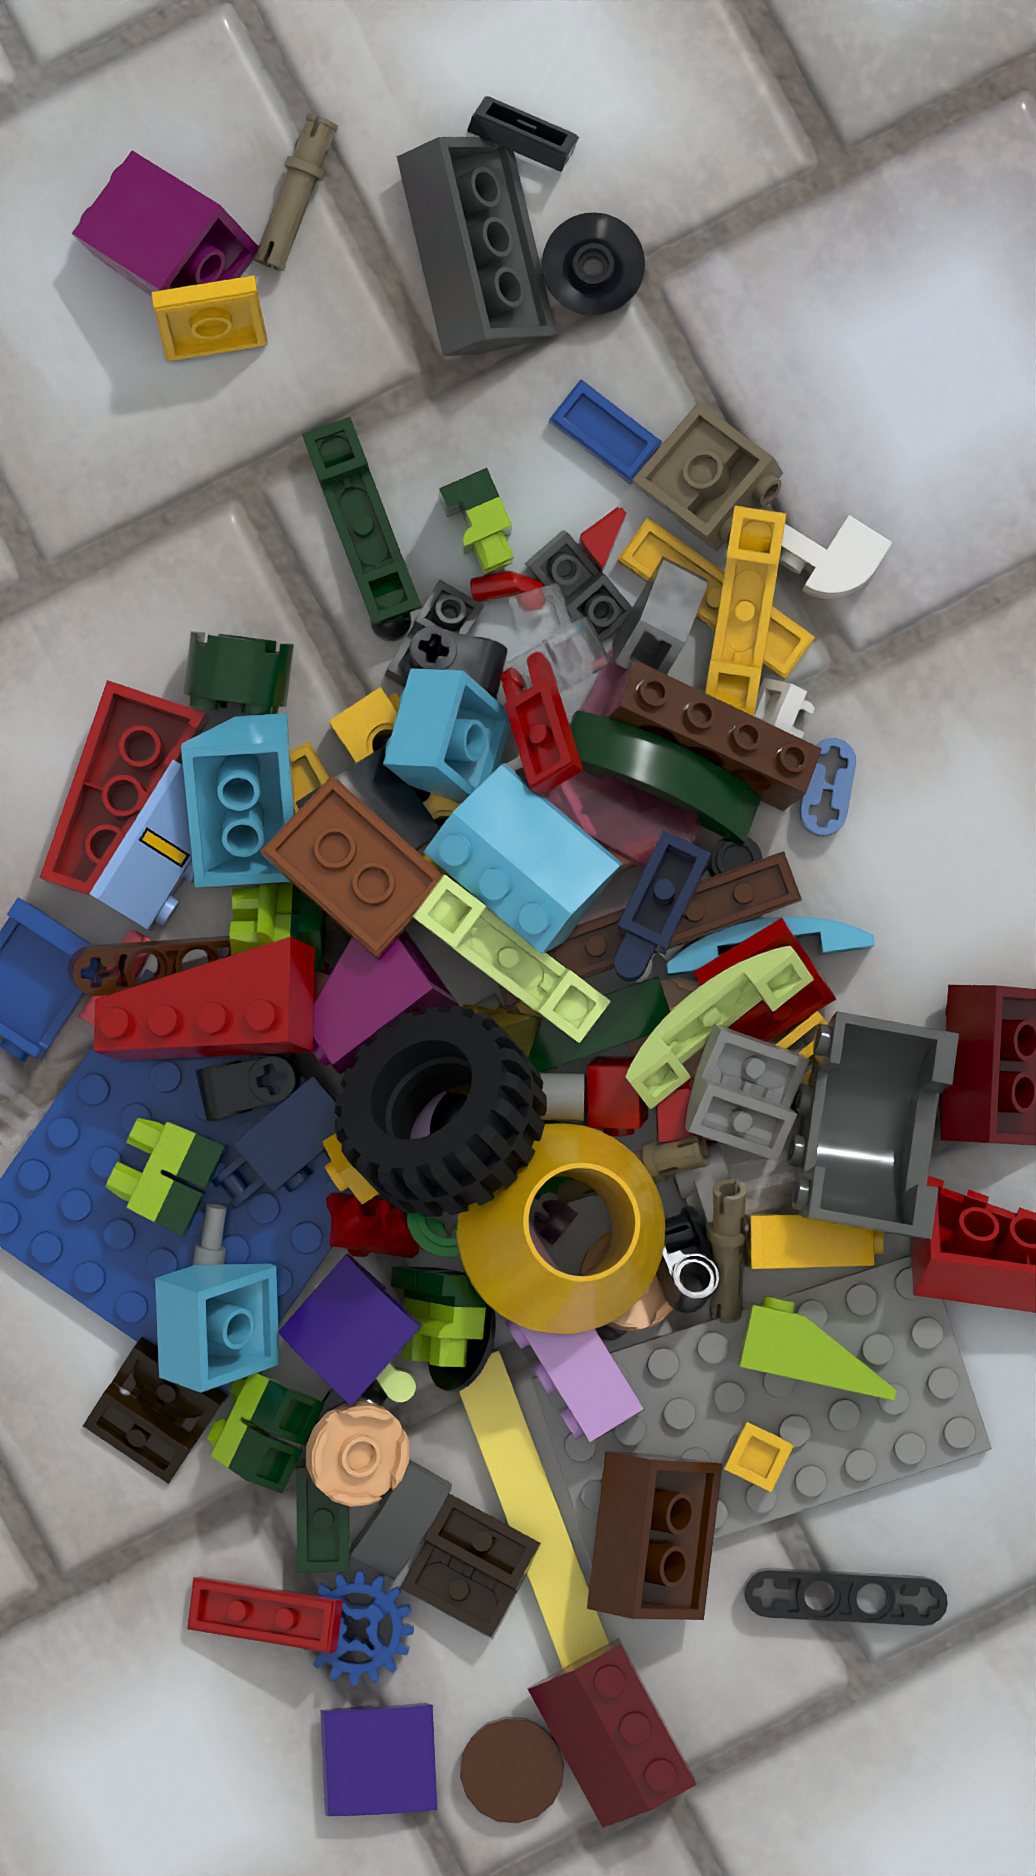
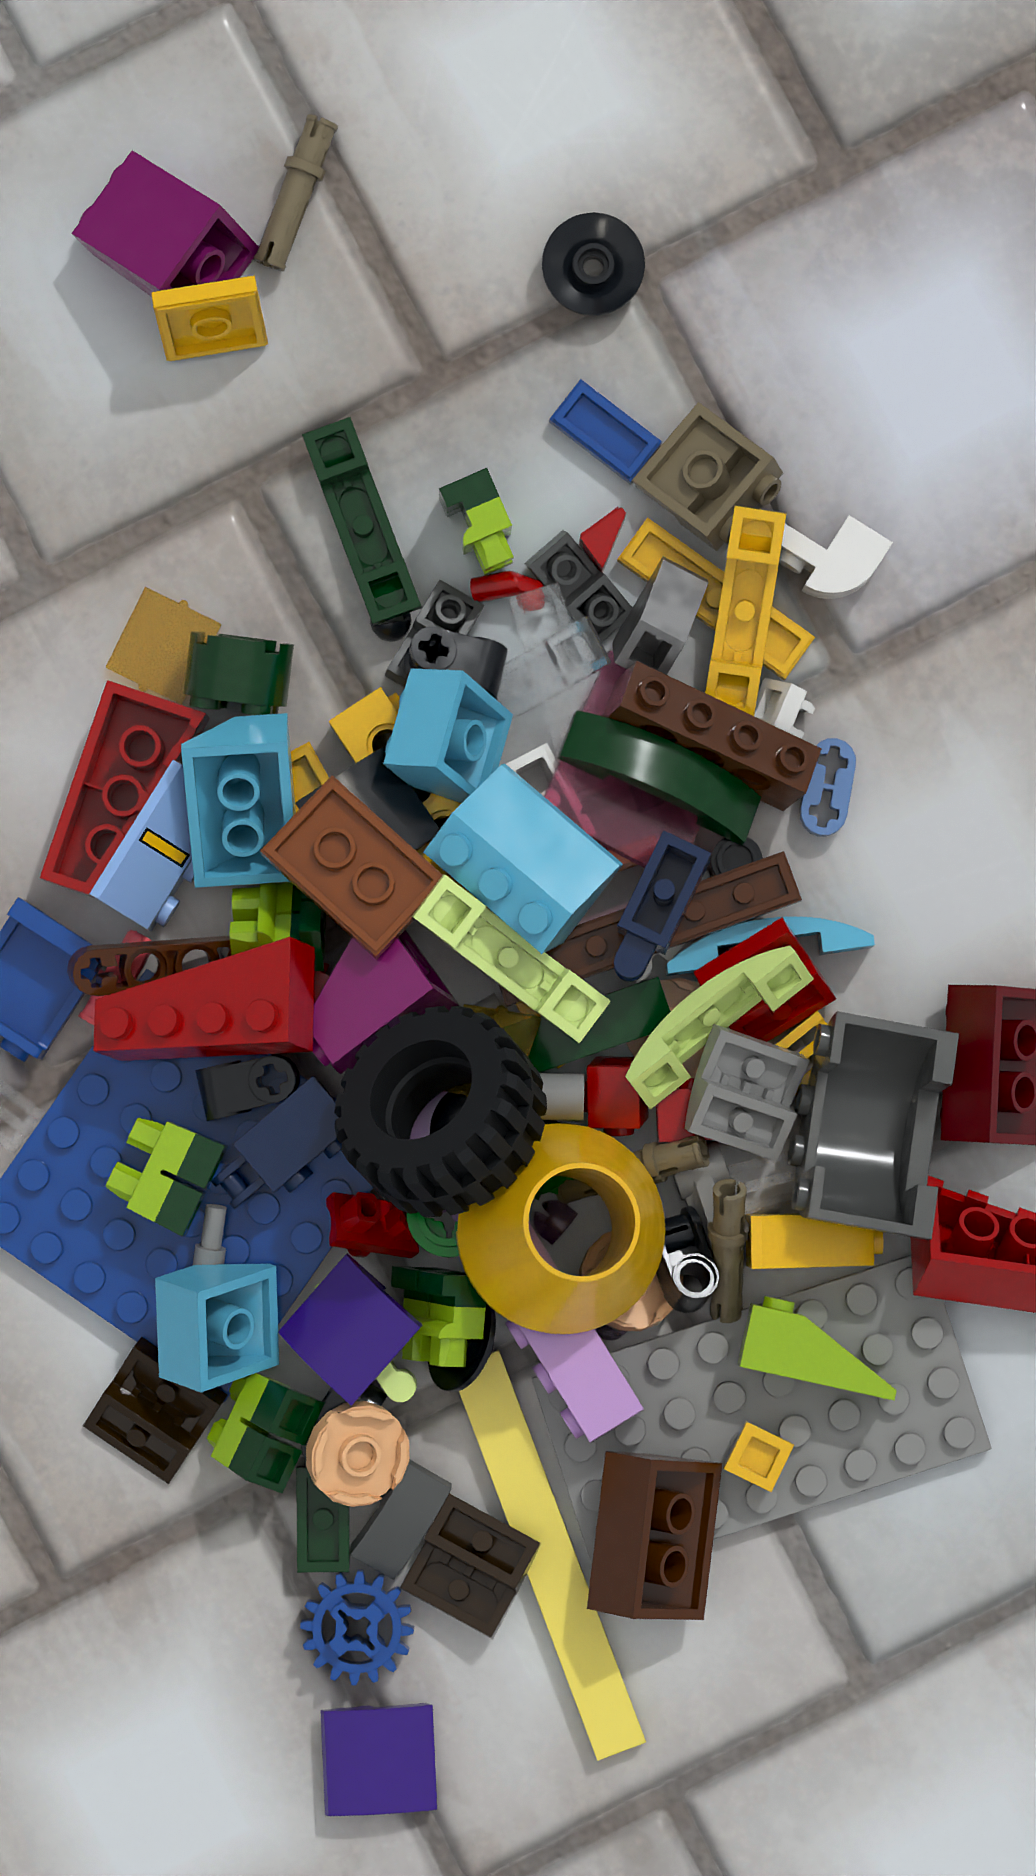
(157, 644): none -> clear yellow piece
(265, 1614): red tile -> none
(344, 1174): yellow plate -> none
(475, 245): dark grey slope -> none
(511, 1769): reddish brown tile -> none
(523, 133): black tile -> none
(540, 726): red hinge -> none
(612, 1735): dark red slope -> none
(844, 1604): black beam -> none

